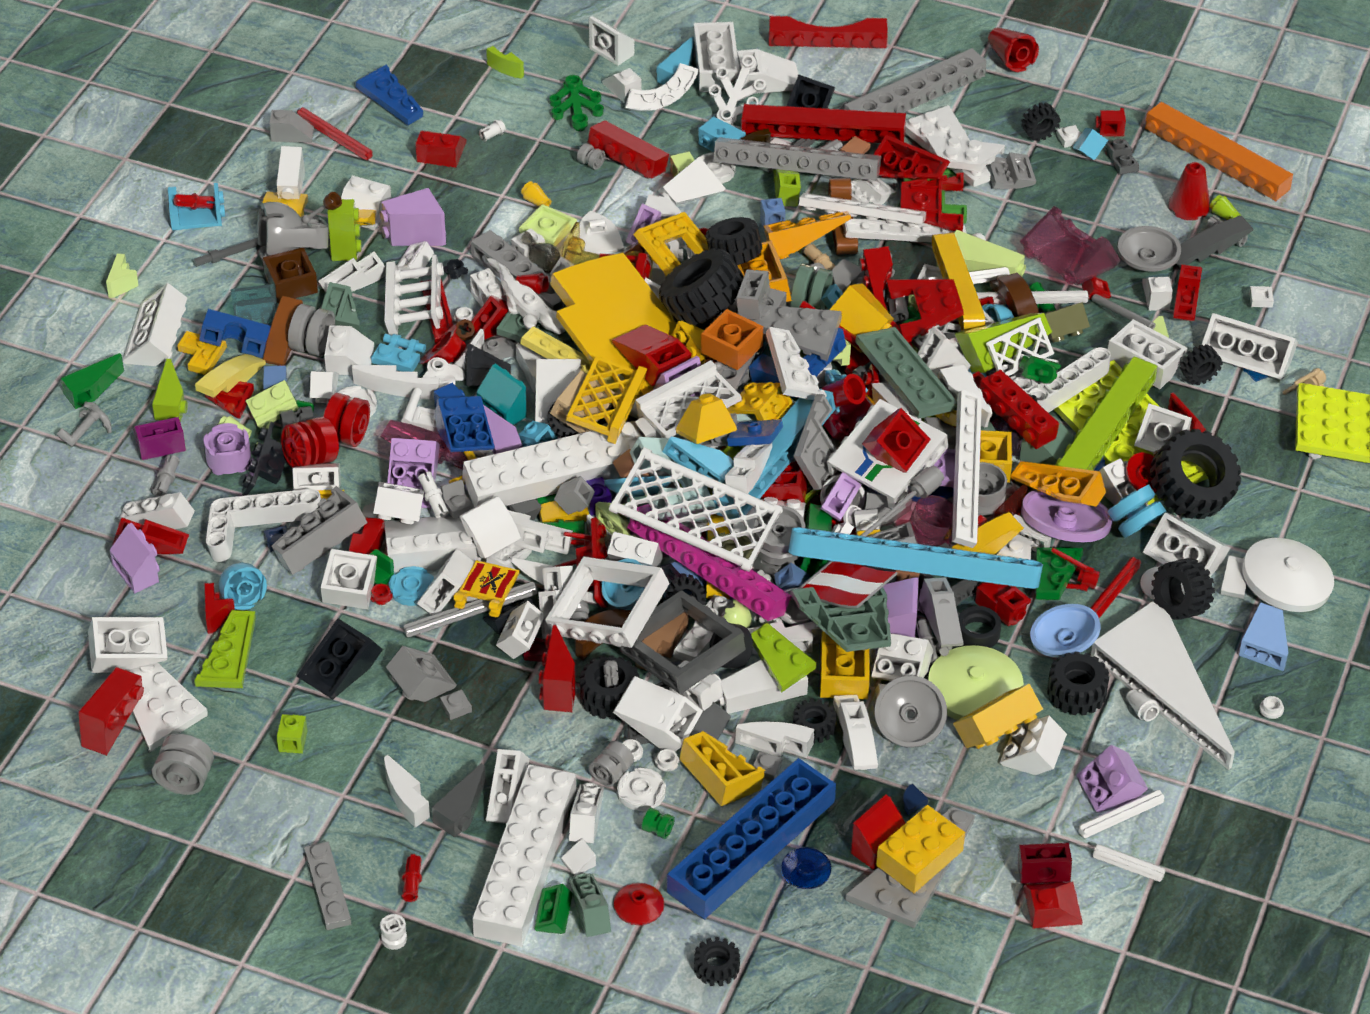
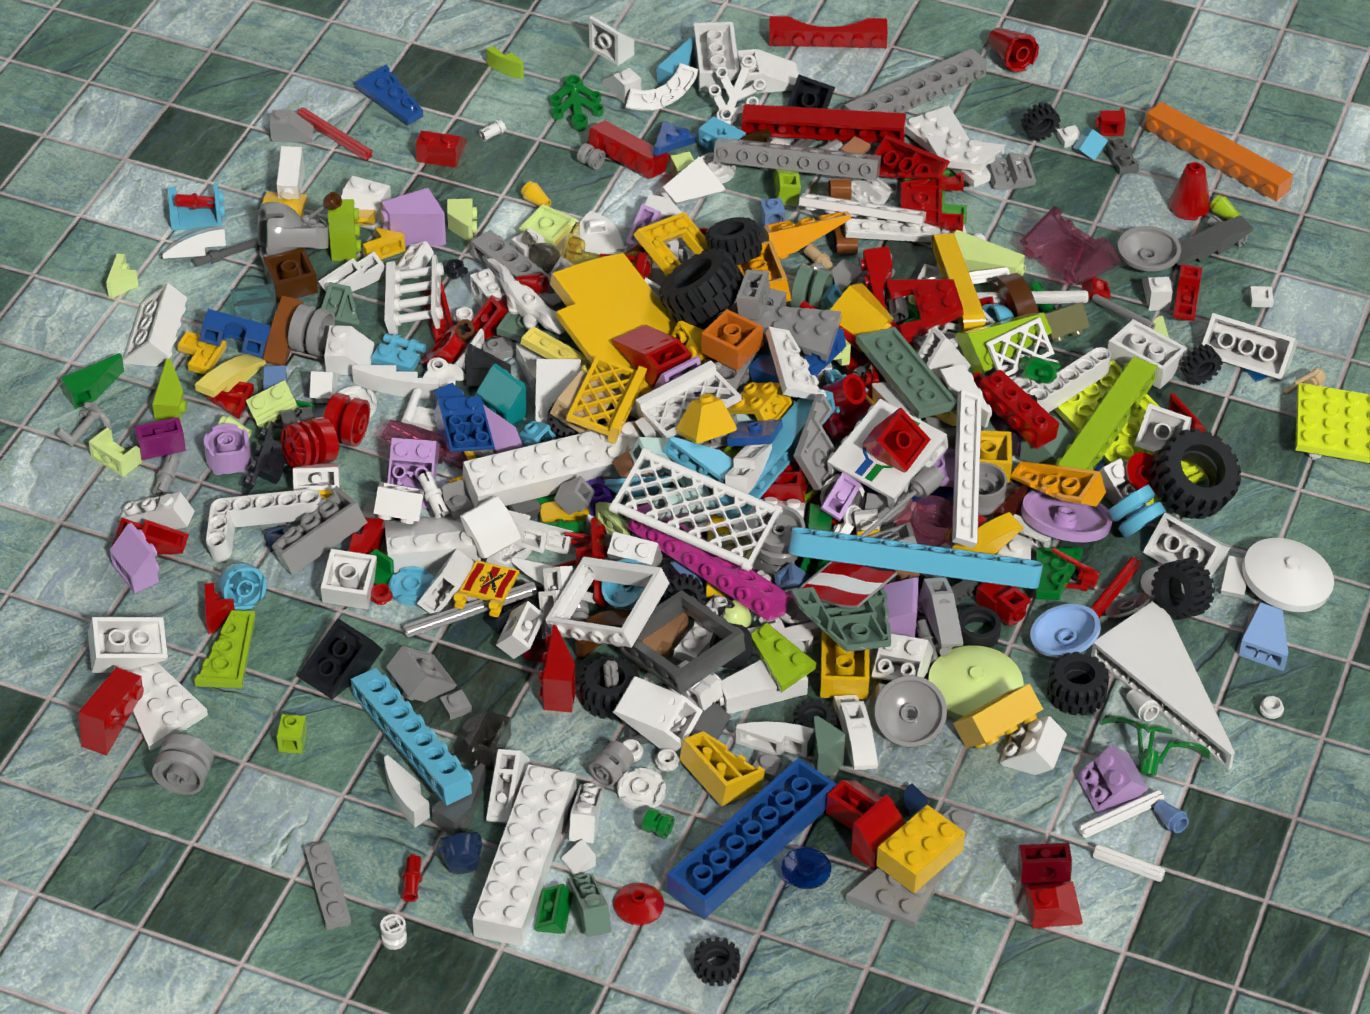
(113, 455): none -> yellowish green panel
(196, 243): none -> white slope
(385, 244): none -> yellow slope
(412, 736): none -> medium azure brick
(461, 217): none -> yellowish green slope
(461, 852): none -> dark blue helmet
(482, 738): none -> clear smoke slope
(672, 138): none -> blue wing
(827, 747): none -> sand green slope
(850, 801): none -> red slope
(1127, 606): none -> dark grey dish
(1149, 759): none -> green plant
(1172, 817): none -> medium blue cone

